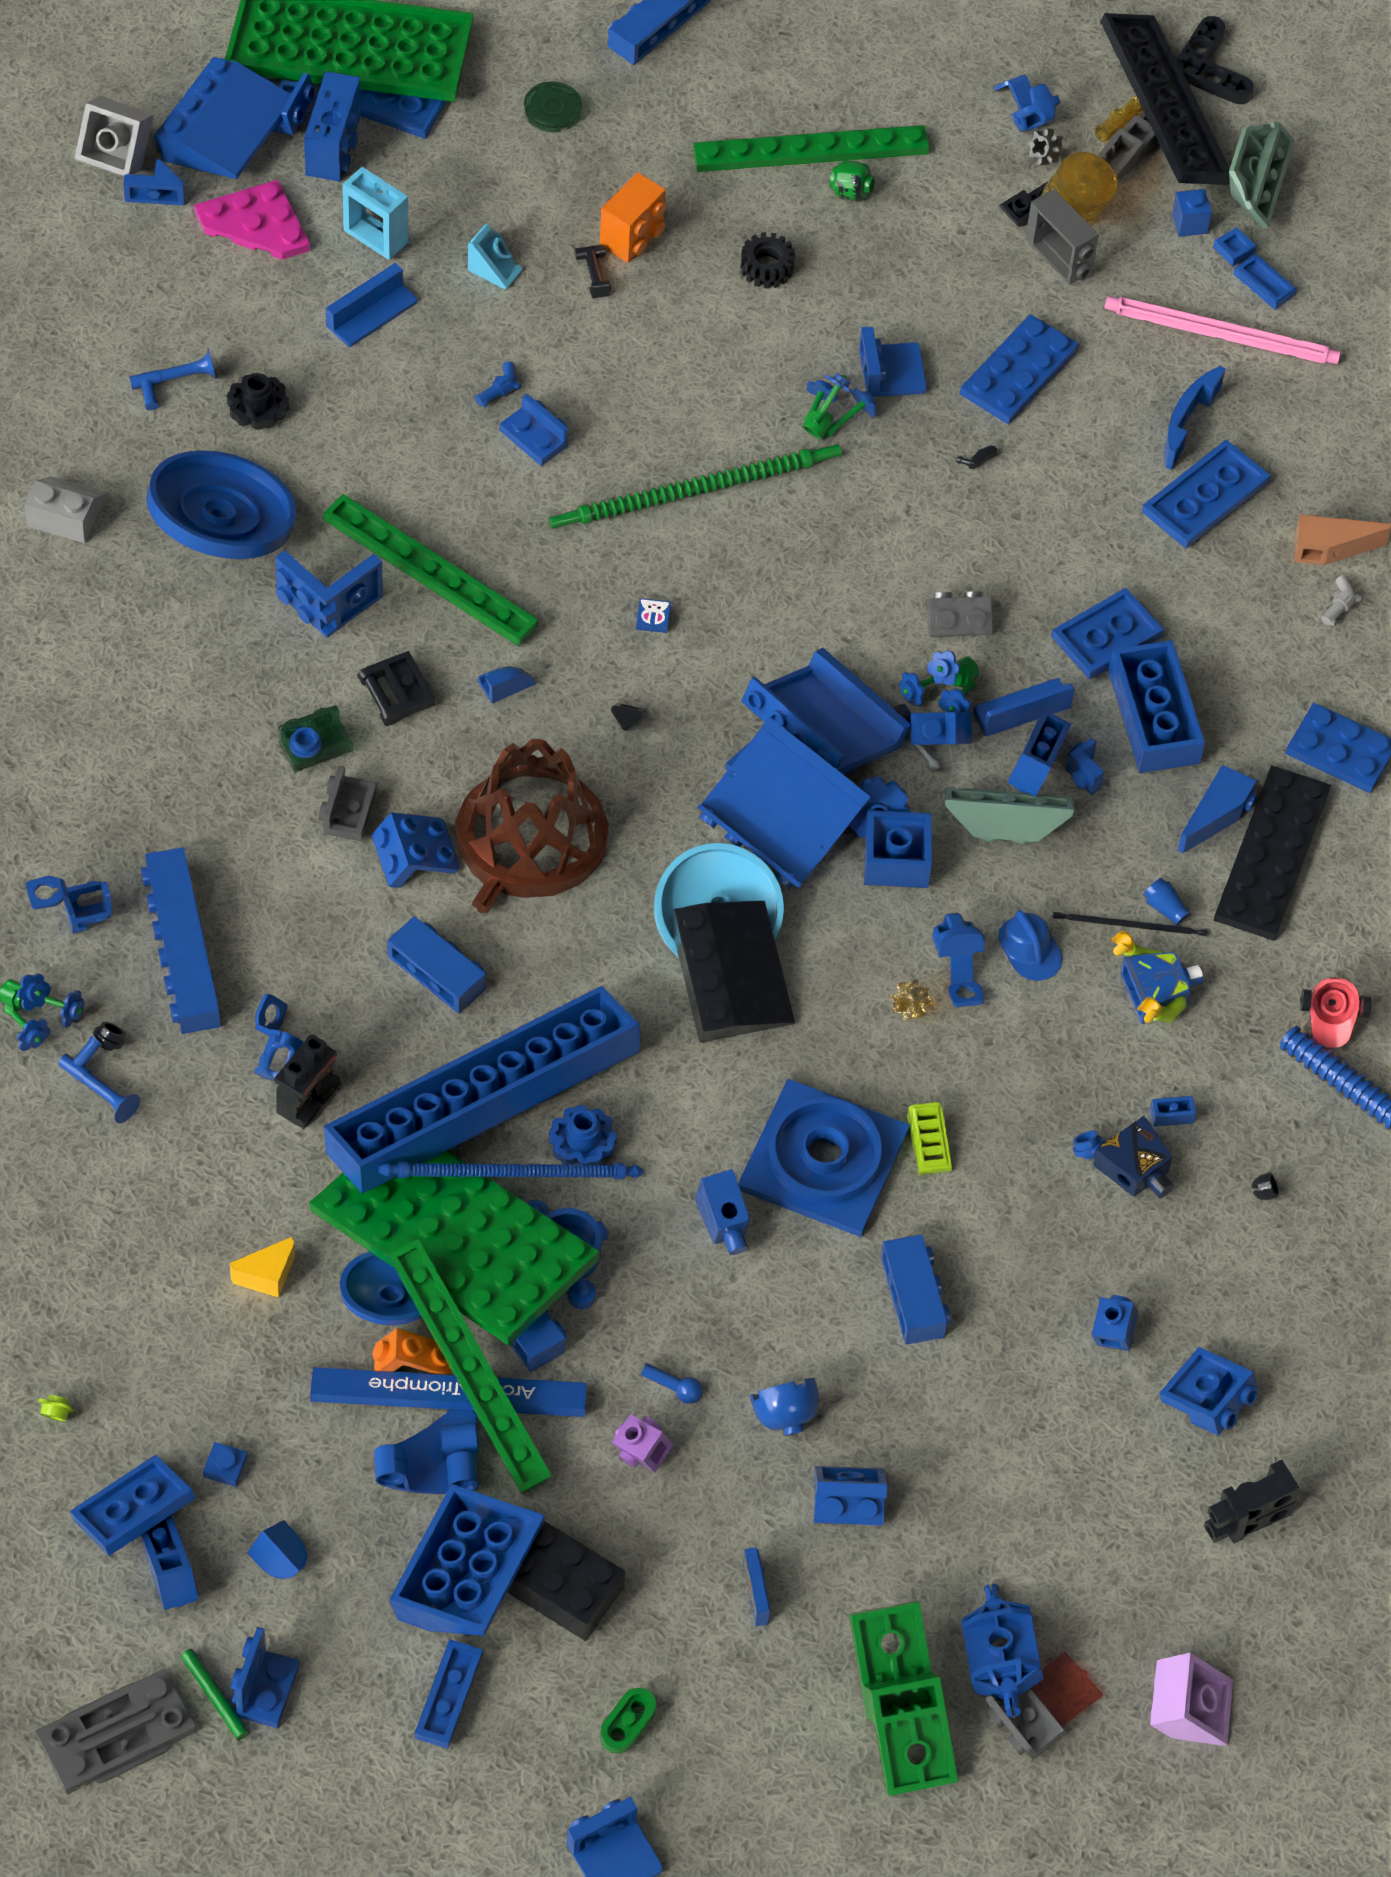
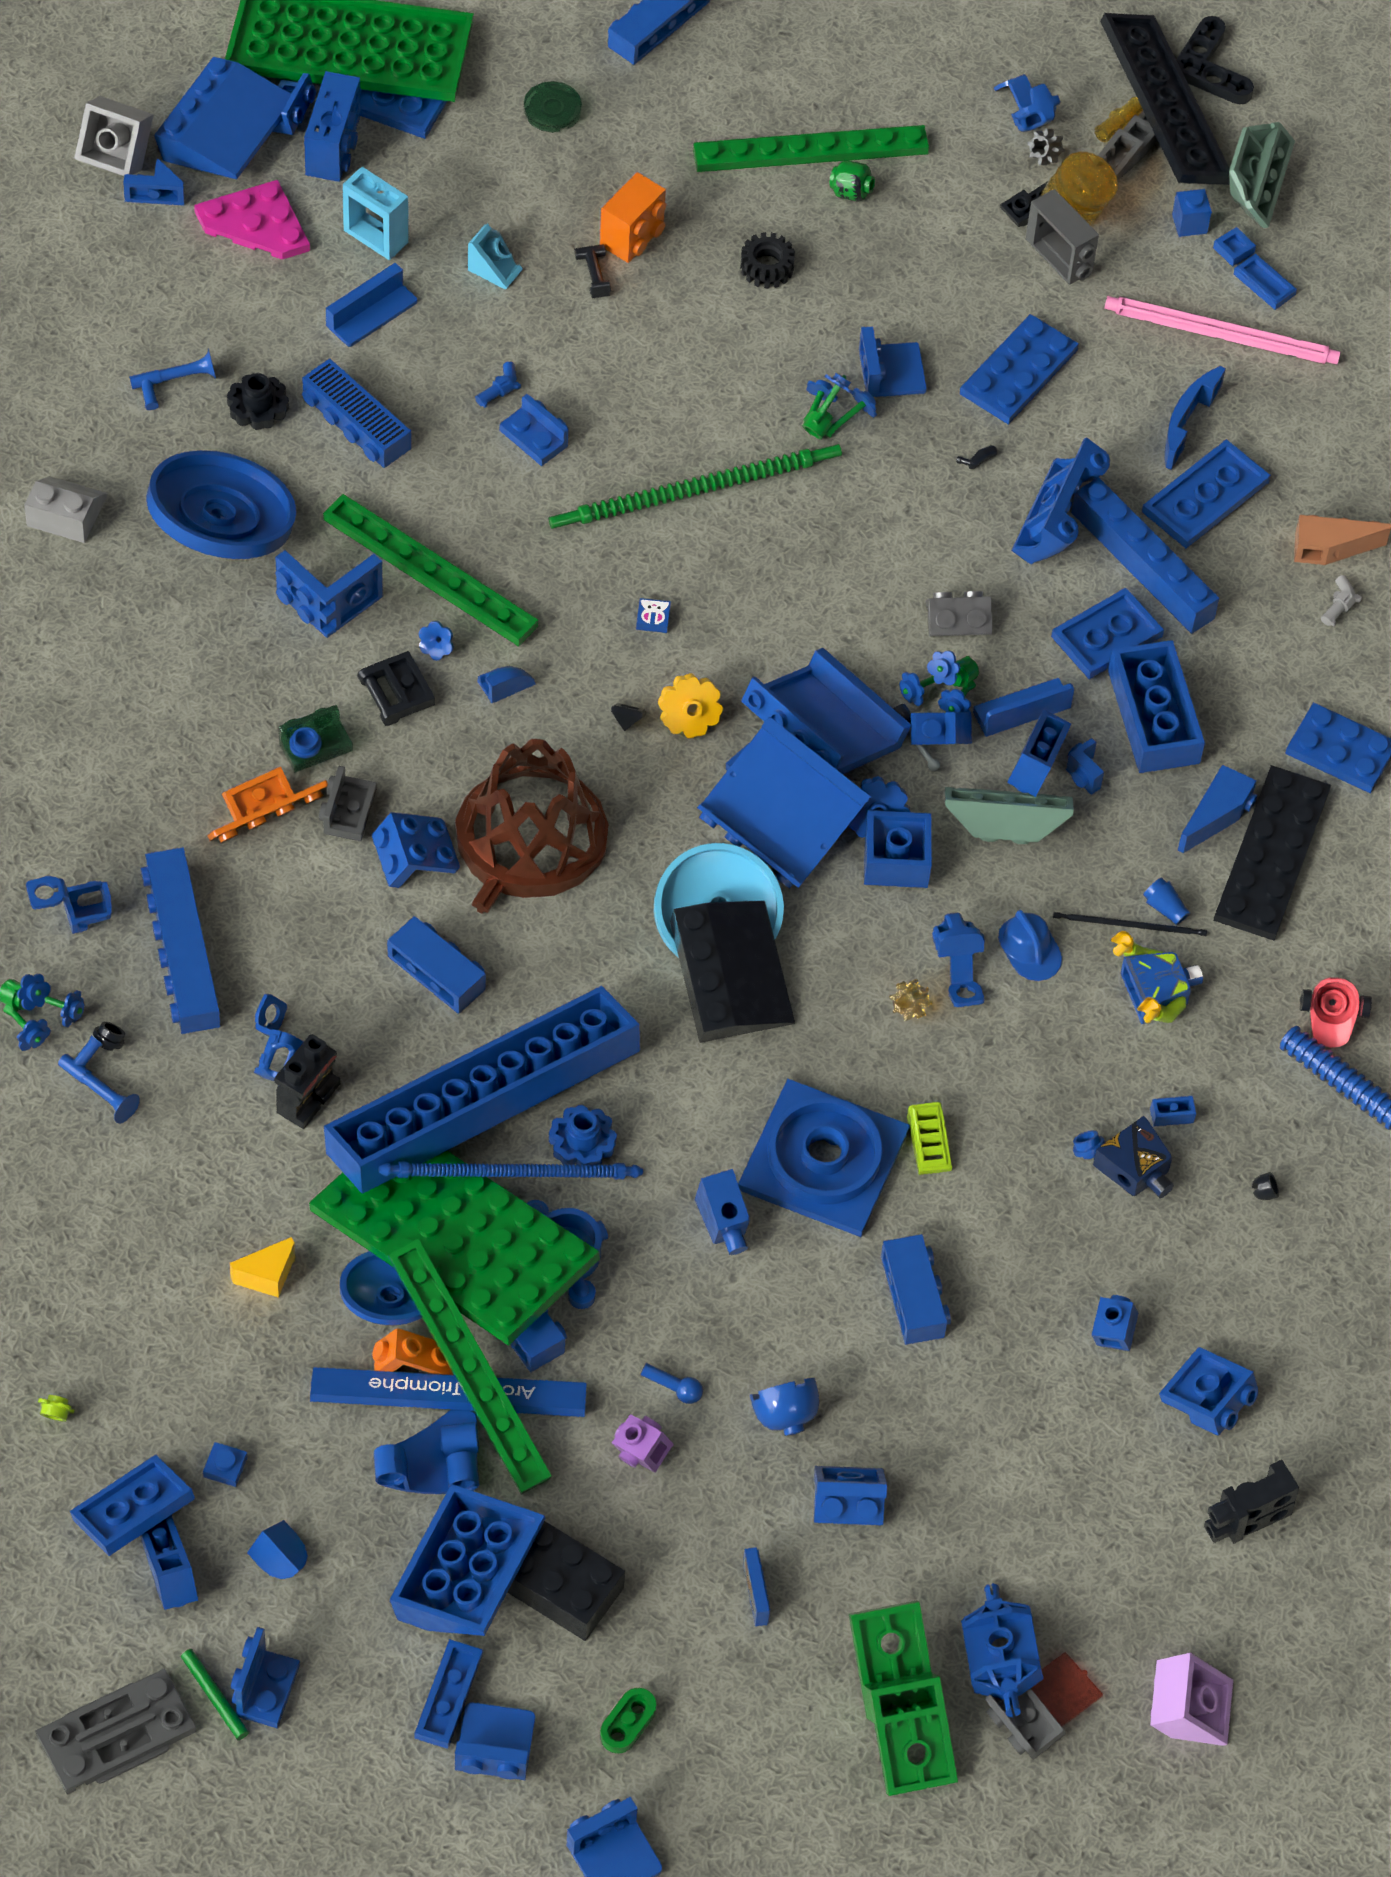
(261, 797): none -> orange bracket
(356, 413): none -> blue brick
(436, 640): none -> blue plant
(495, 1741): none -> blue bracket
(690, 705): none -> yellow plant
(1048, 526): none -> blue piece
(1145, 555): none -> blue brick

